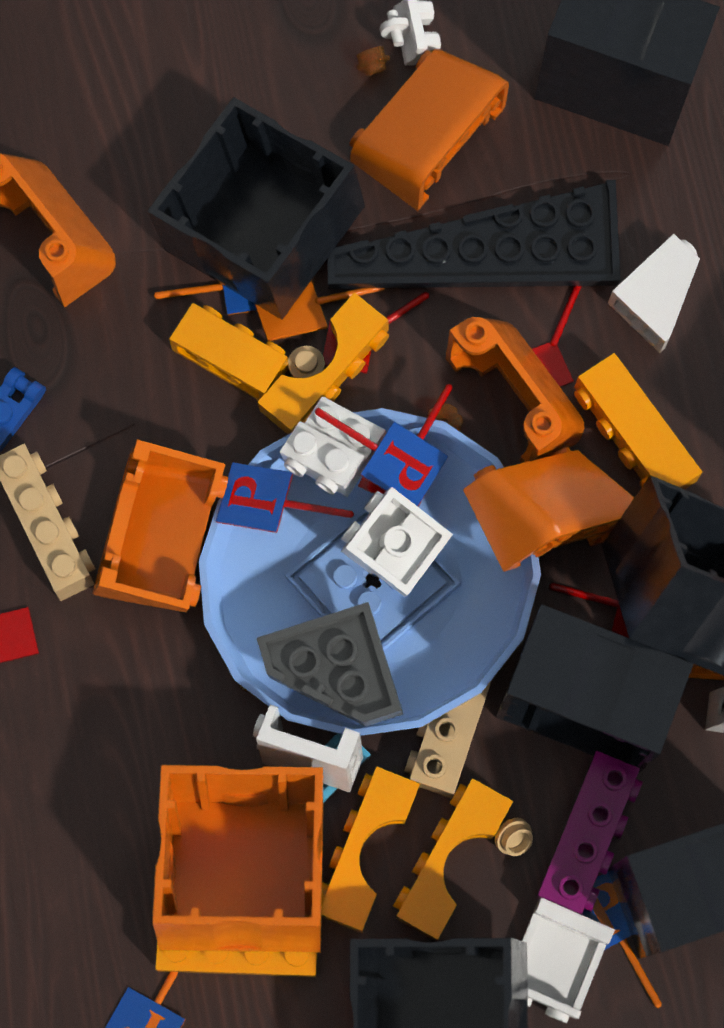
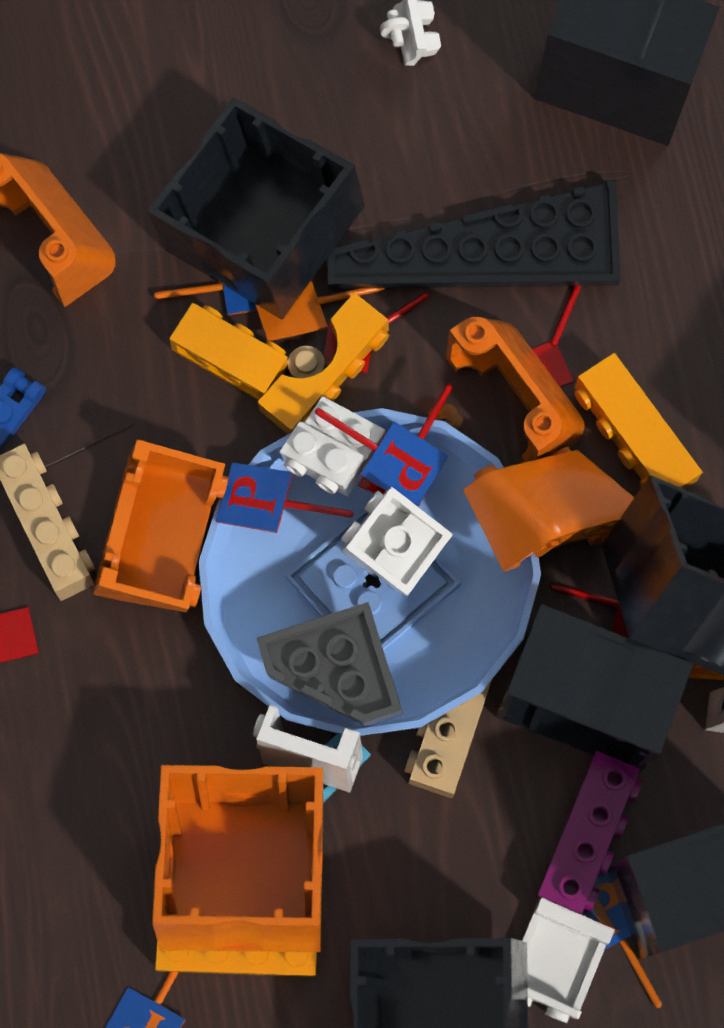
(372, 60): clear orange plate -> none
(385, 803): light orange arch -> none
(427, 124): orange windscreen -> none
(476, 815): light orange arch -> none
(514, 837): tan plate -> none
(656, 291): white slope -> none

